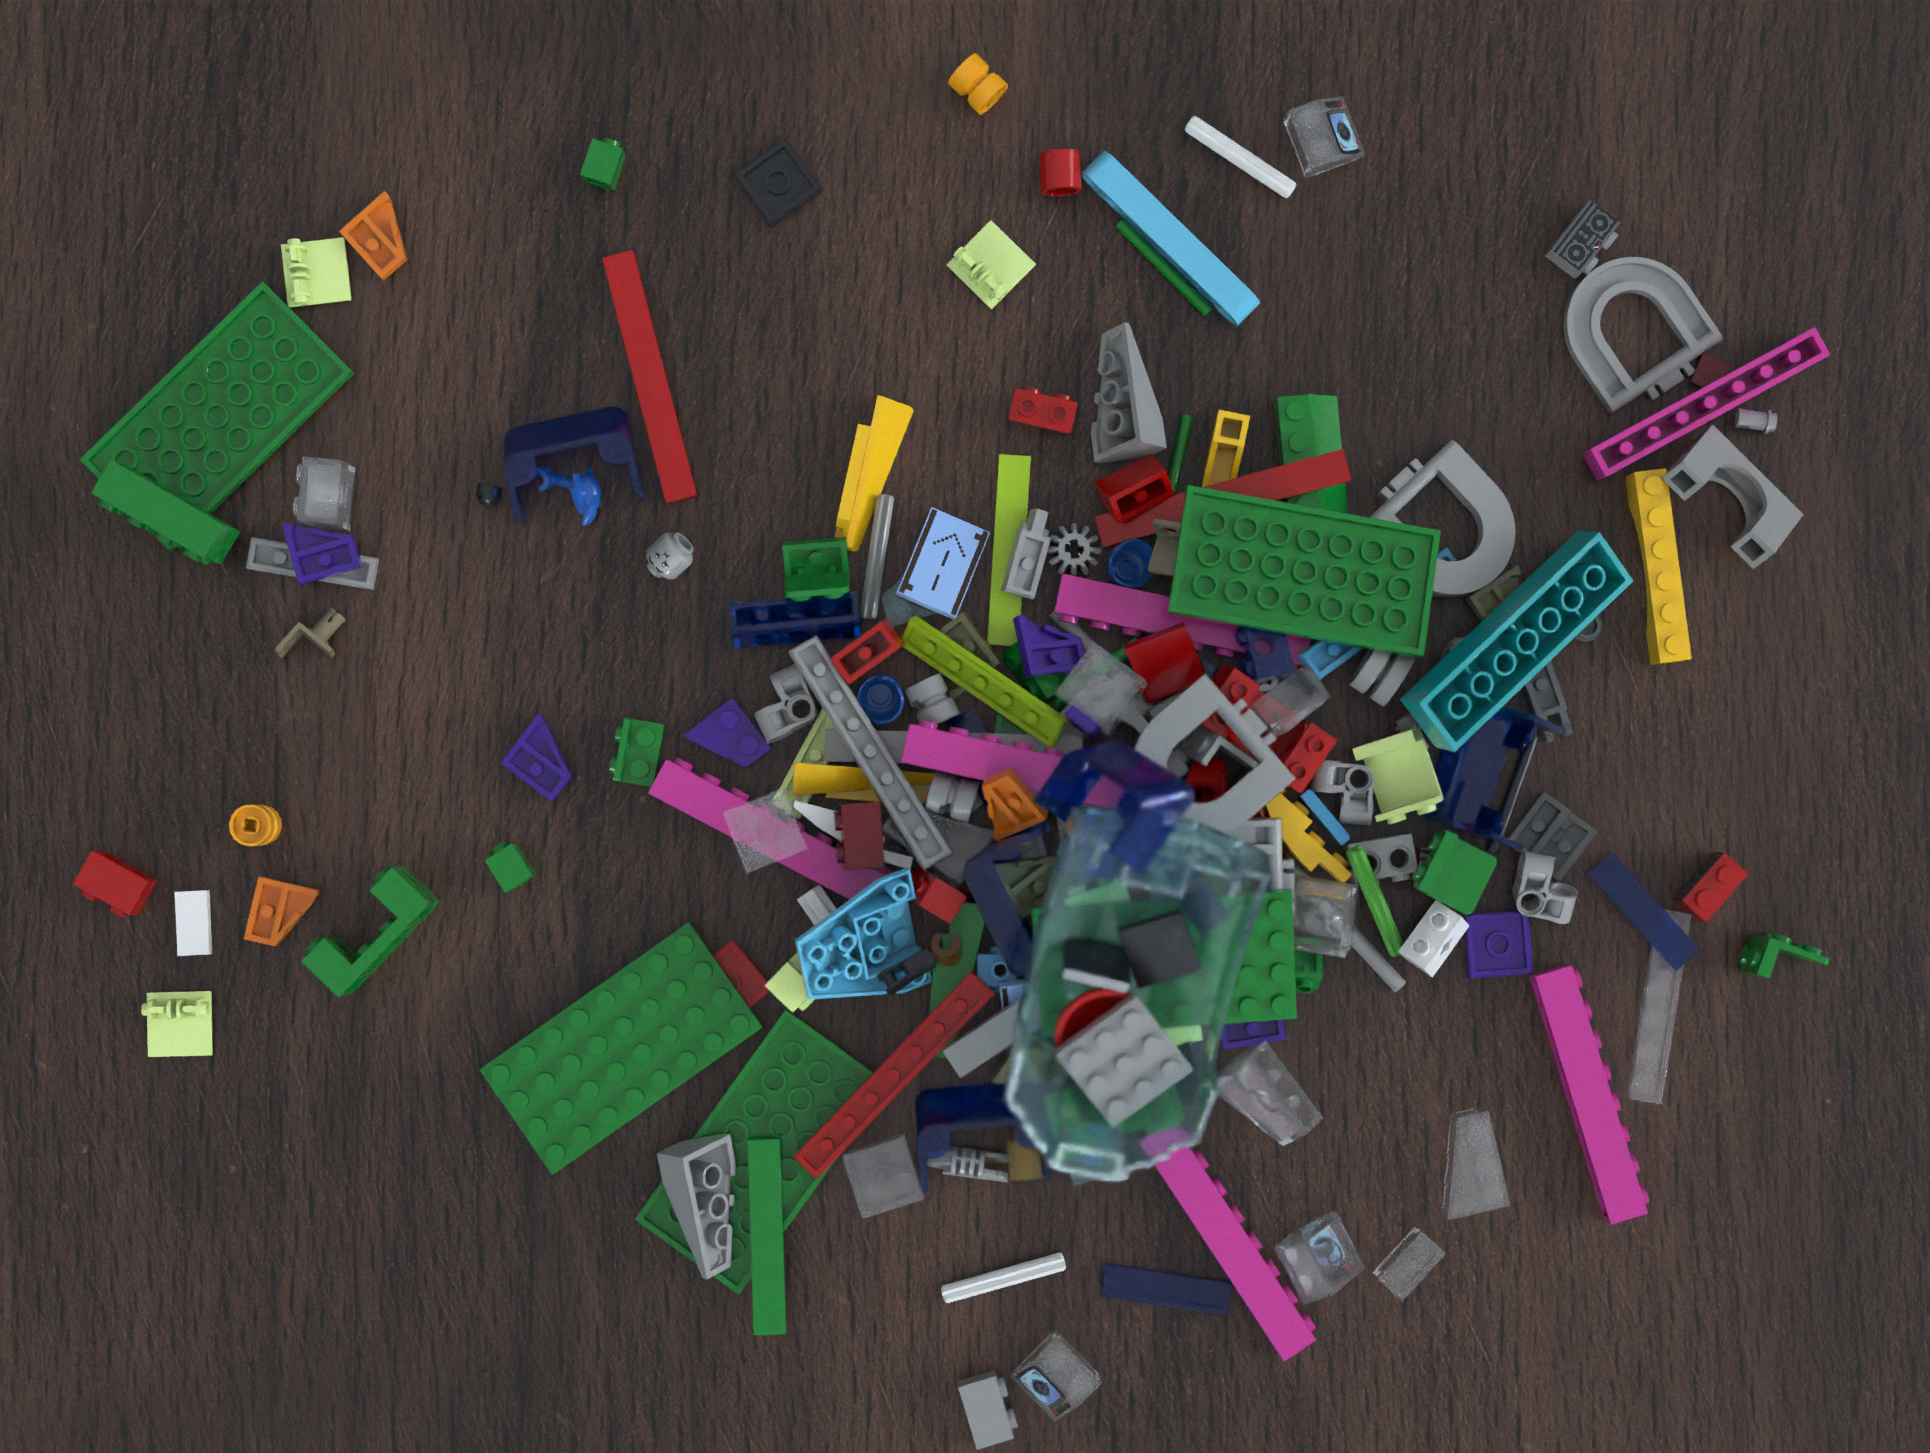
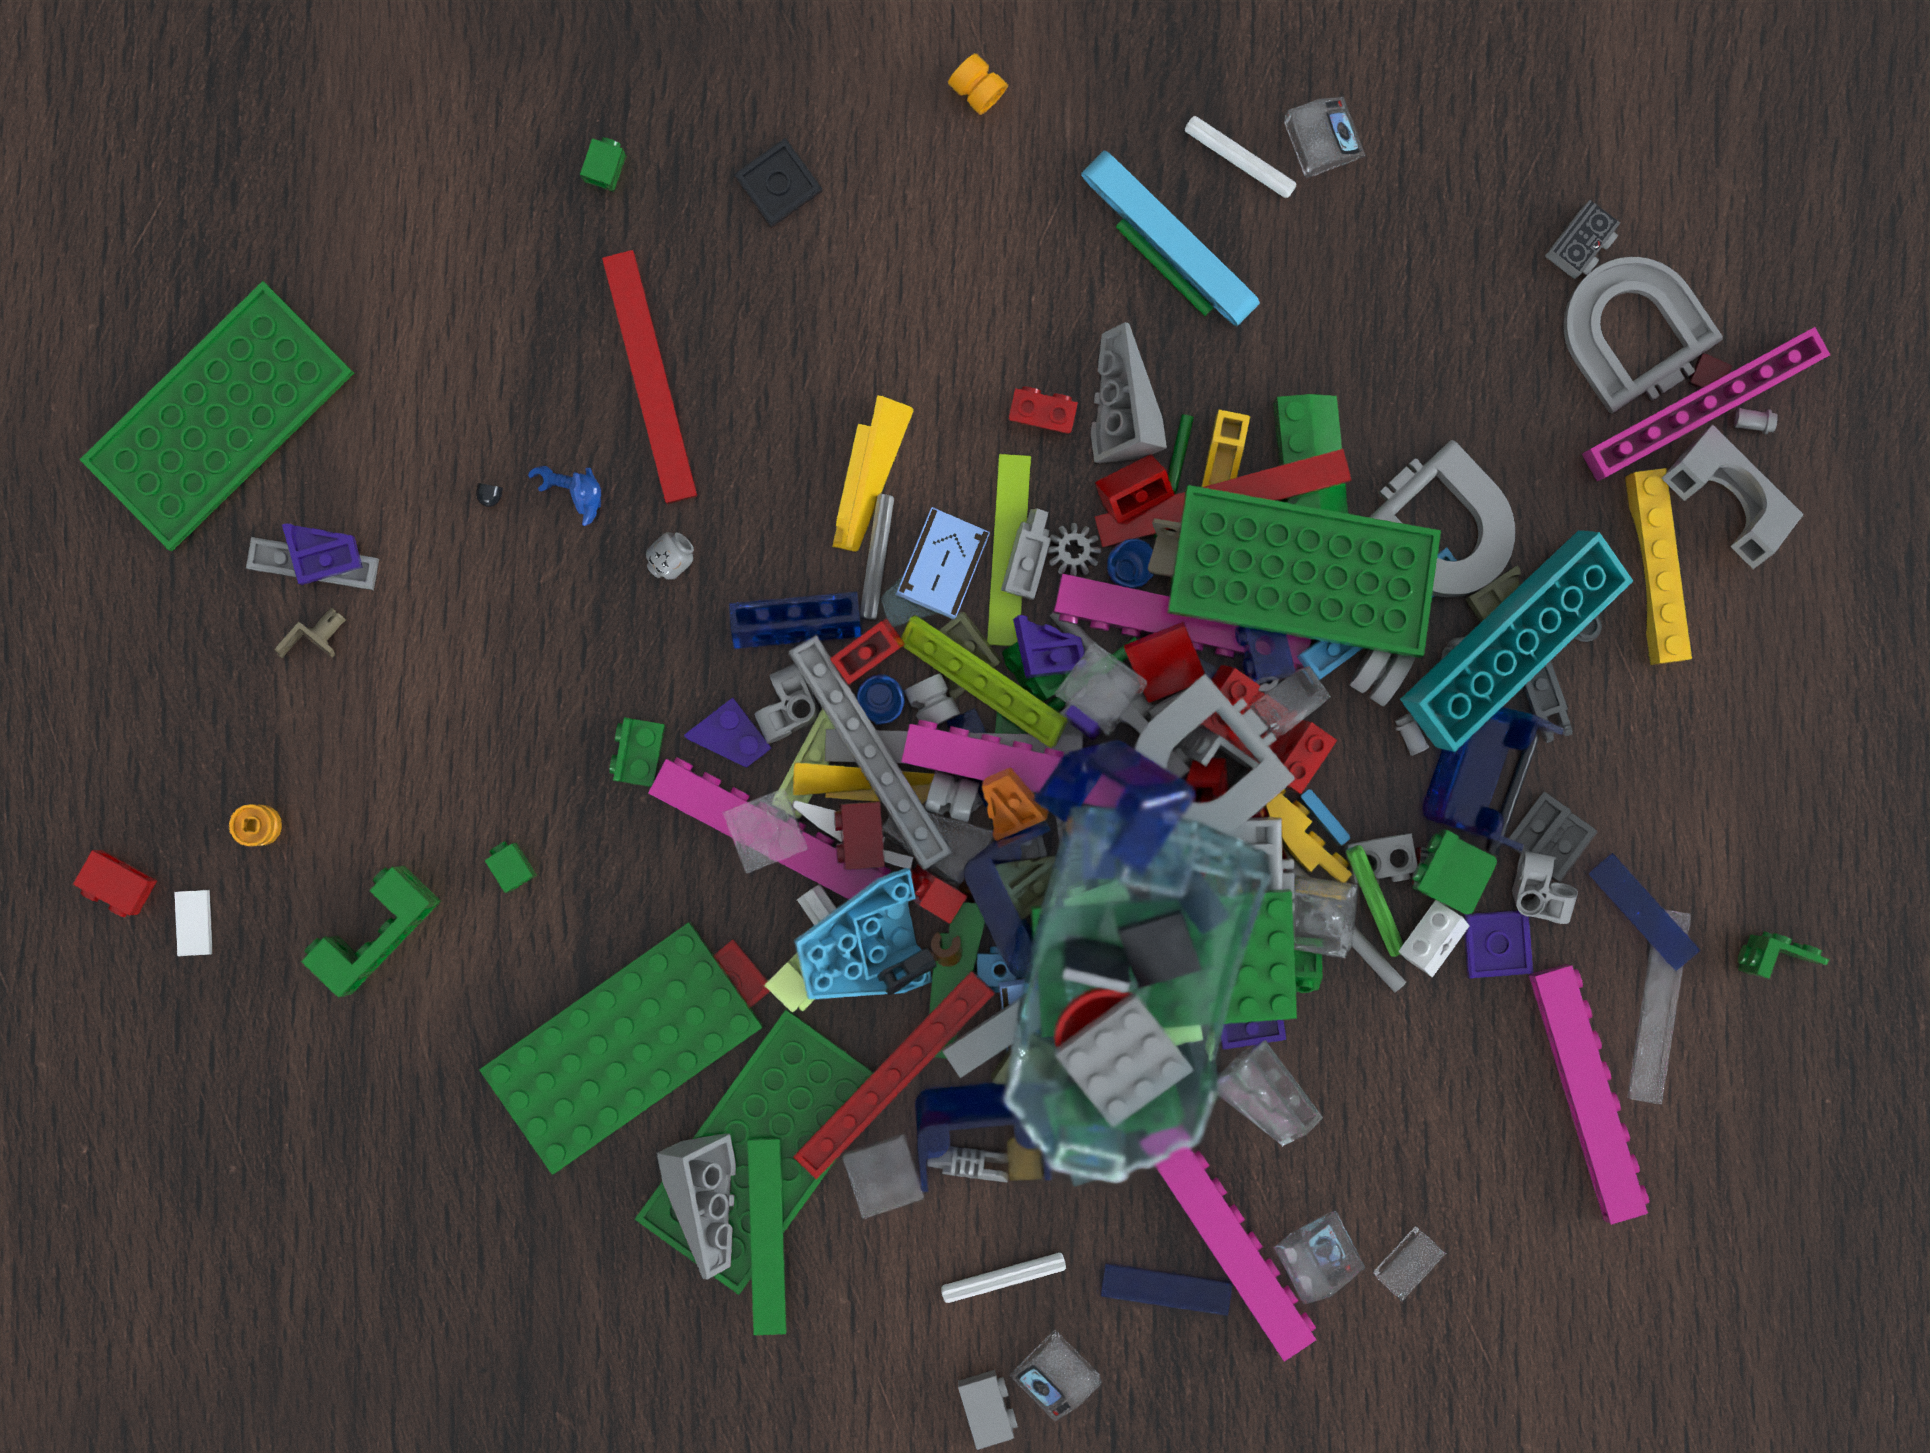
(161, 510): green brick -> none
(179, 1023): yellowish green hinge -> none
(277, 909): orange wing -> none
(316, 272): yellowish green hinge -> none
(324, 493): clear brick -> none
(377, 236): orange wing -> none
(539, 760): dark purple wing -> none
(605, 426): clear blue windscreen -> none
(816, 568): green bracket -> none
(990, 264): yellowish green hinge -> none
(1060, 172): red piece -> none
(1356, 802): light grey piece -> none
(1401, 775): yellowish green panel -> none
(1474, 1169): clear wedge -> none
(1710, 886): red brick -> none

